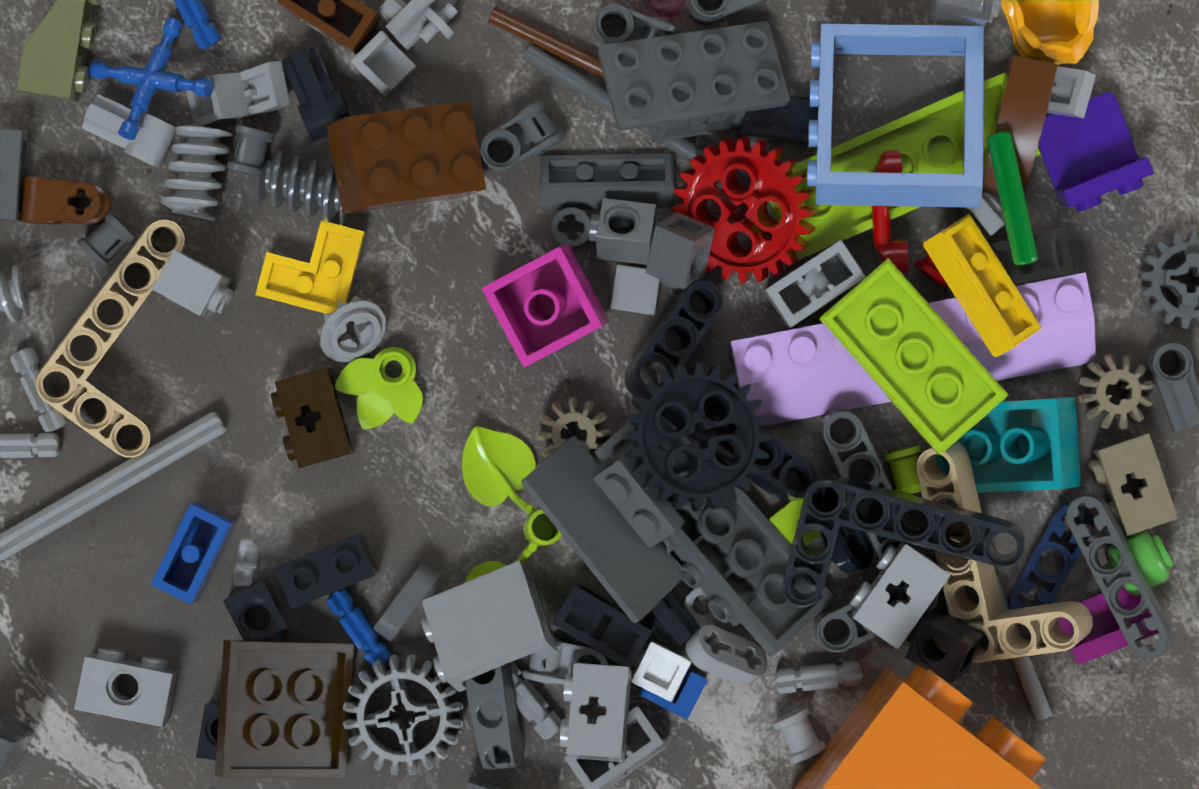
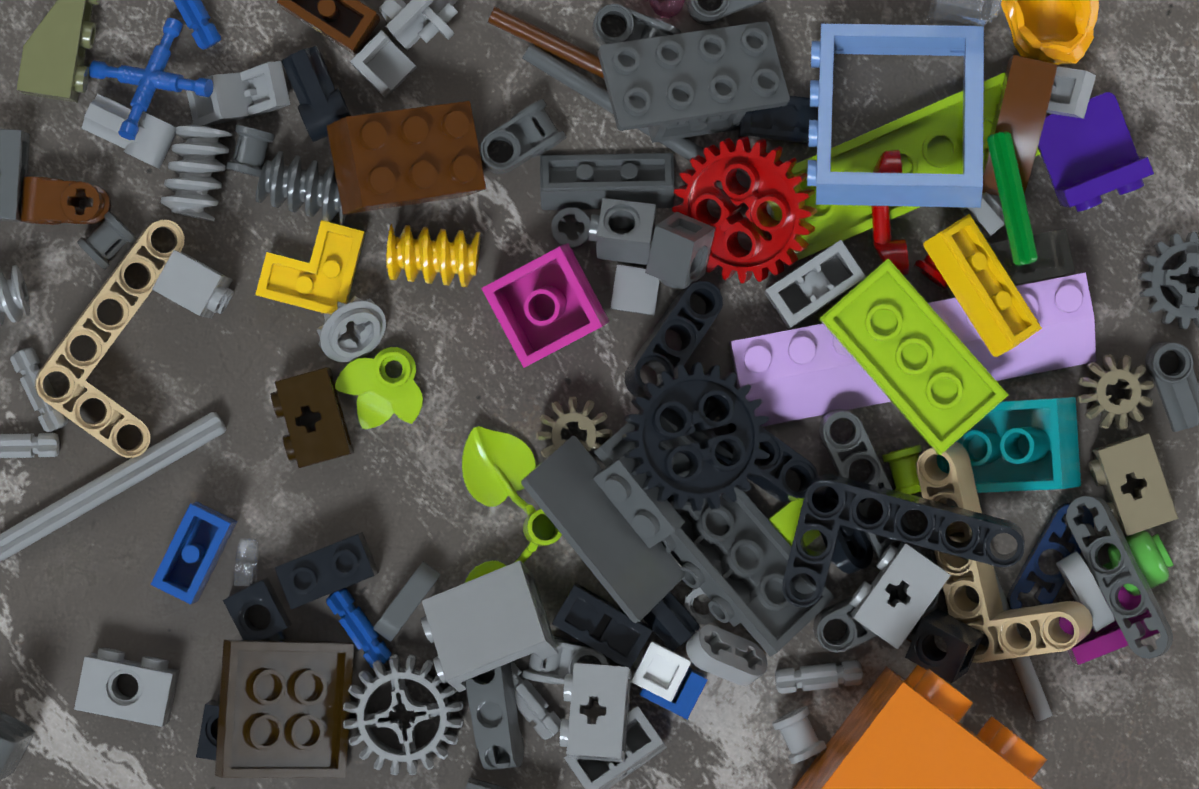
(432, 256): none -> yellow piece
(1085, 589): none -> light grey beam

